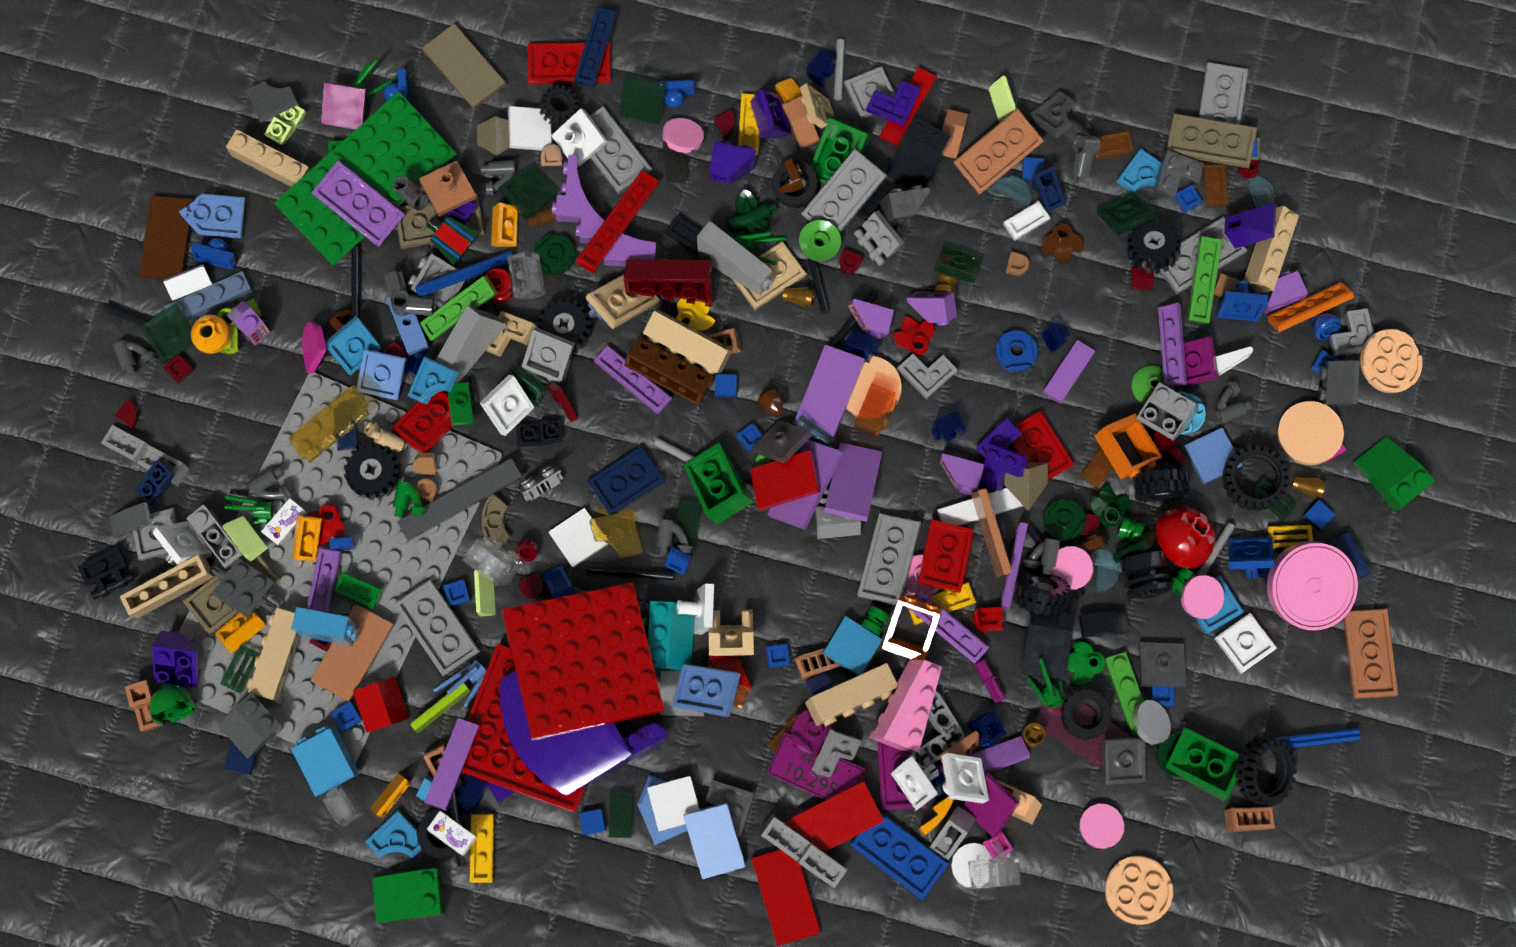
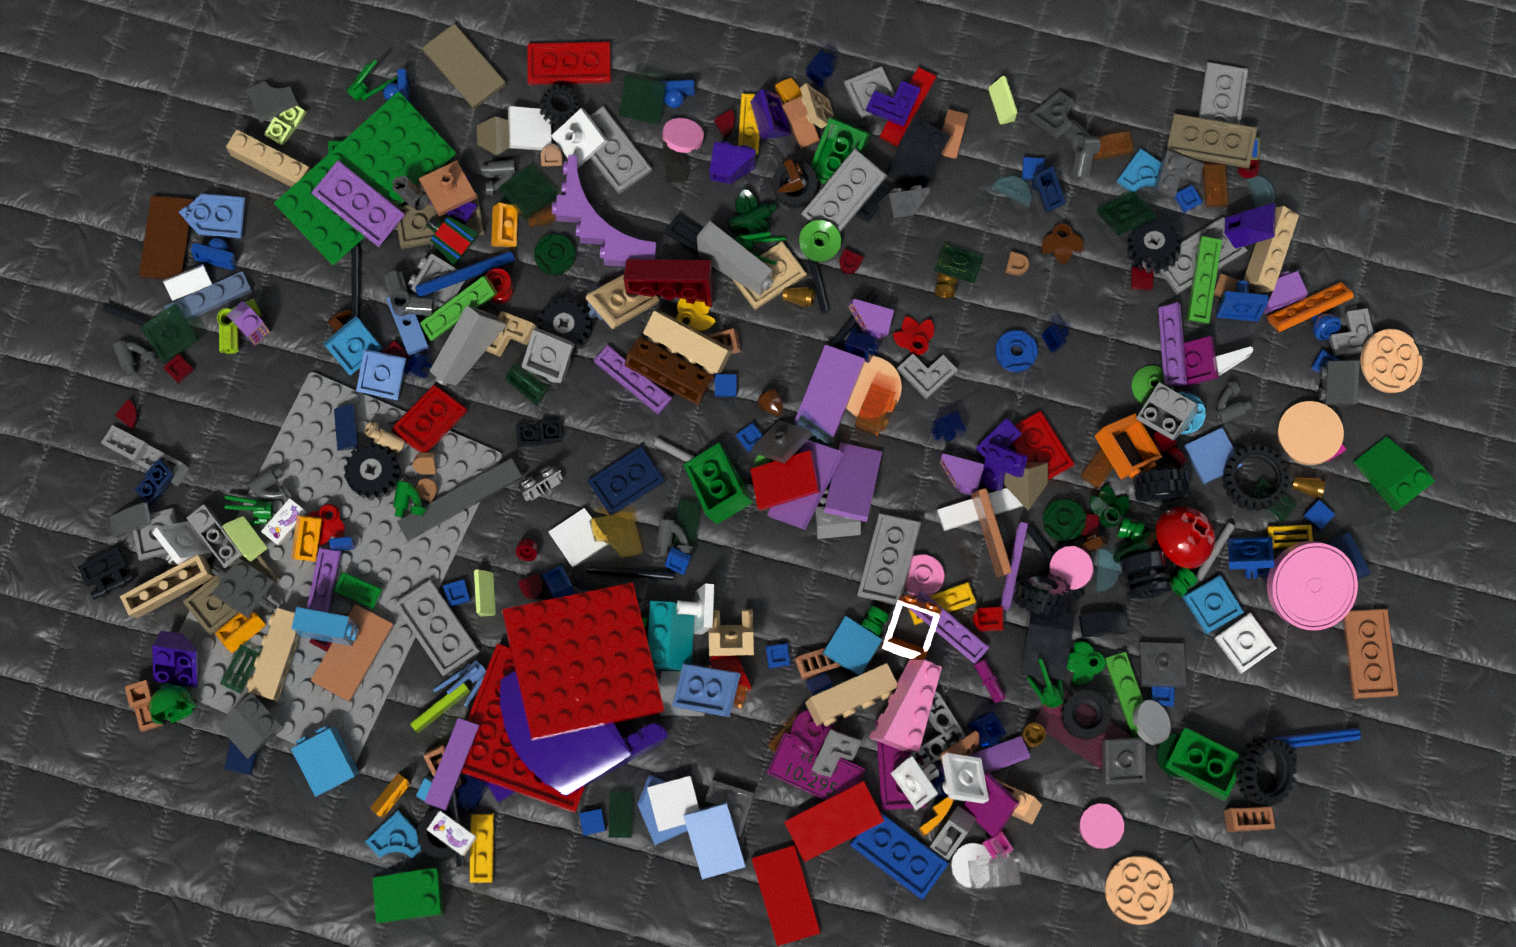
(219, 337): light orange piece -> none
(313, 346): dark pink tile -> none
(331, 420): clear yellow windscreen -> none
(342, 806): clear brick -> none
(343, 105): tile -> none
(346, 716): blue tile -> none
(380, 704): red slope -> none
(431, 379): dark azure tile -> none
(460, 404): green plate -> none
(493, 519): dark tan tile -> none
(493, 560): clear brick -> none
(507, 405): white tile -> none
(526, 276): clear brick -> none
(561, 400): dark red tile -> none
(595, 47): dark blue tile -> none
(617, 222): red tile -> none
(802, 851): light grey slope -> none
(839, 64): light grey bar -> none
(882, 234): light grey plate -> none
(934, 306): medium lavender slope -> none
(945, 556): red plate -> none
(998, 151): nougat tile -> none
(1026, 220): white tile -> none
(1049, 551): dark grey plant -> none
(1068, 371): medium lavender tile -> none
(1202, 596): bright pink tile -> none

